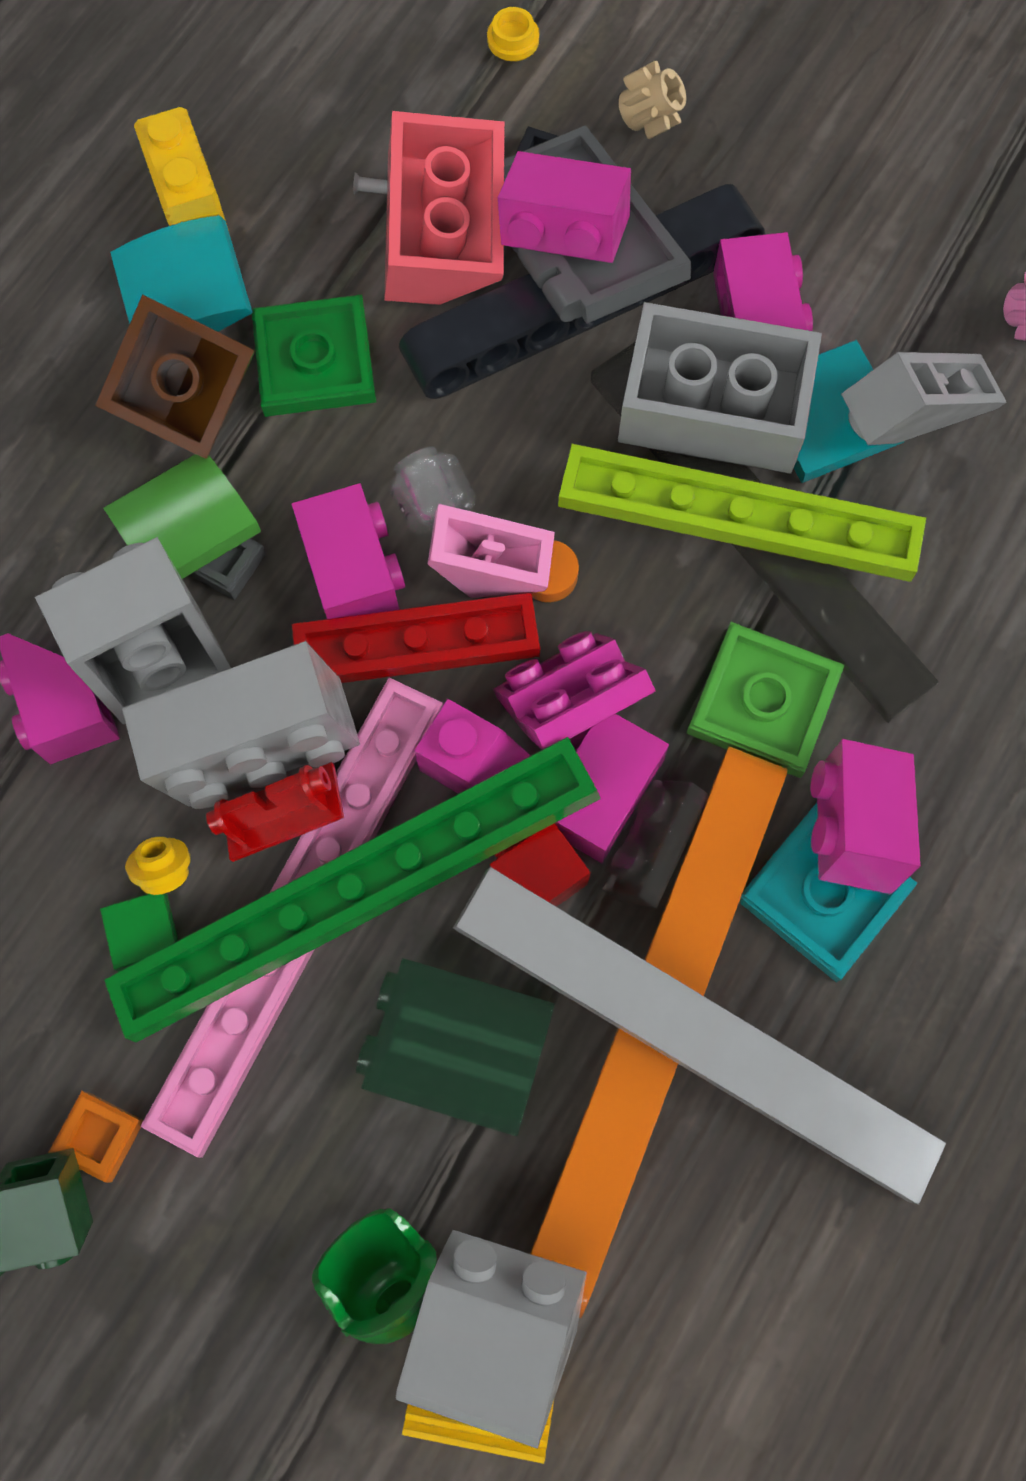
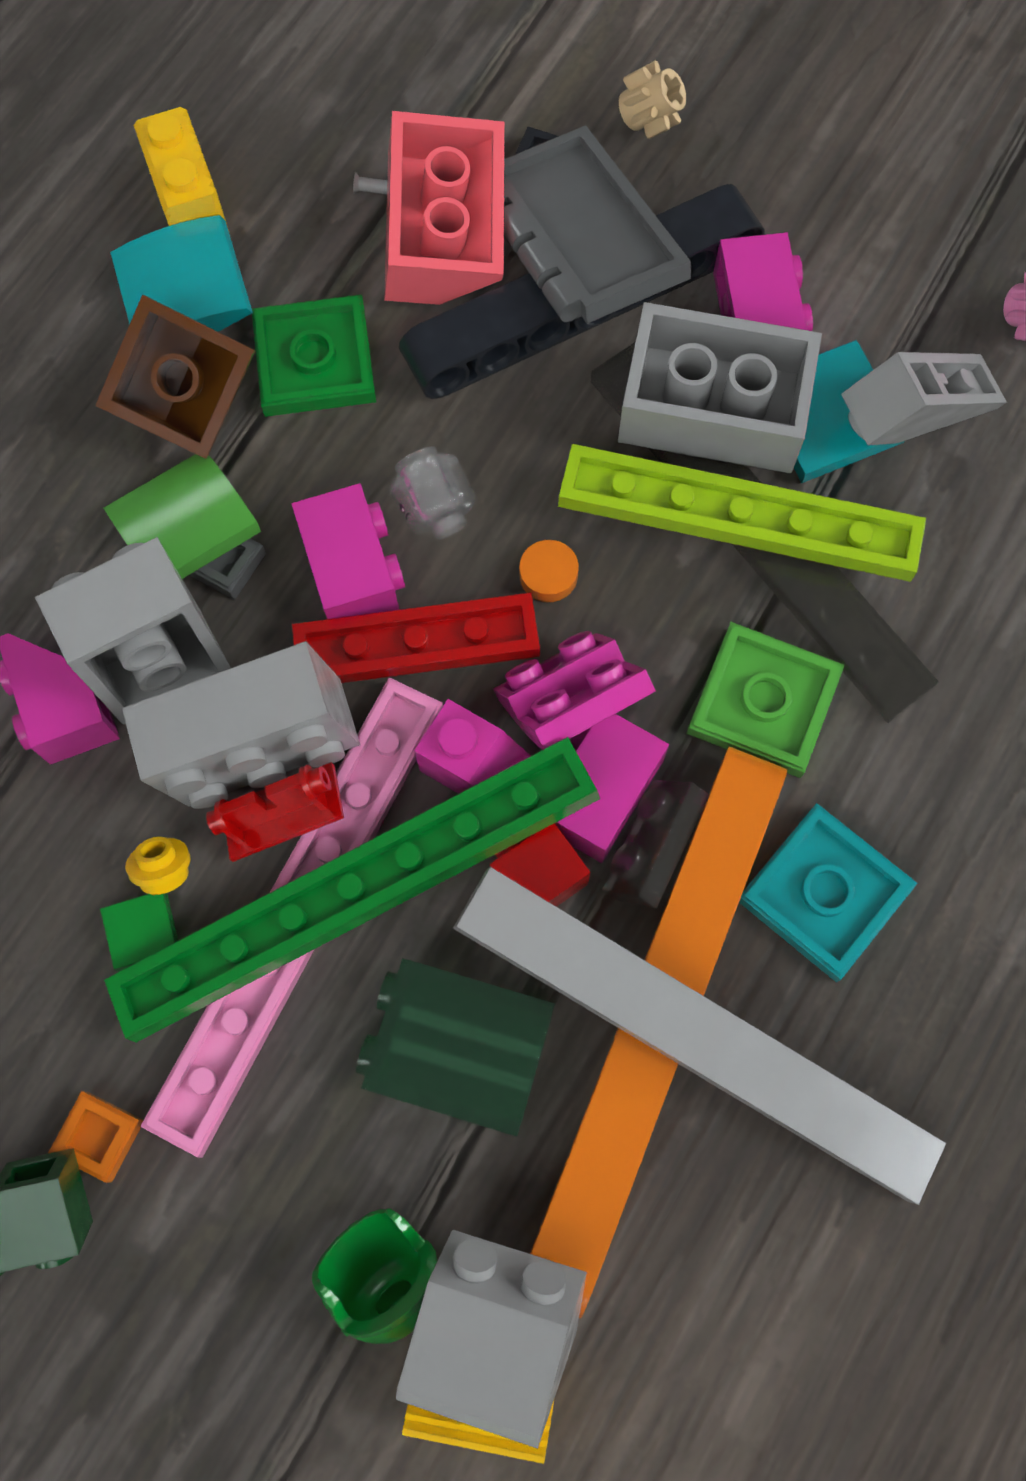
(489, 553): bright pink slope -> none
(513, 34): yellow plate -> none
(564, 206): dark pink brick -> none
(866, 817): dark pink brick -> none

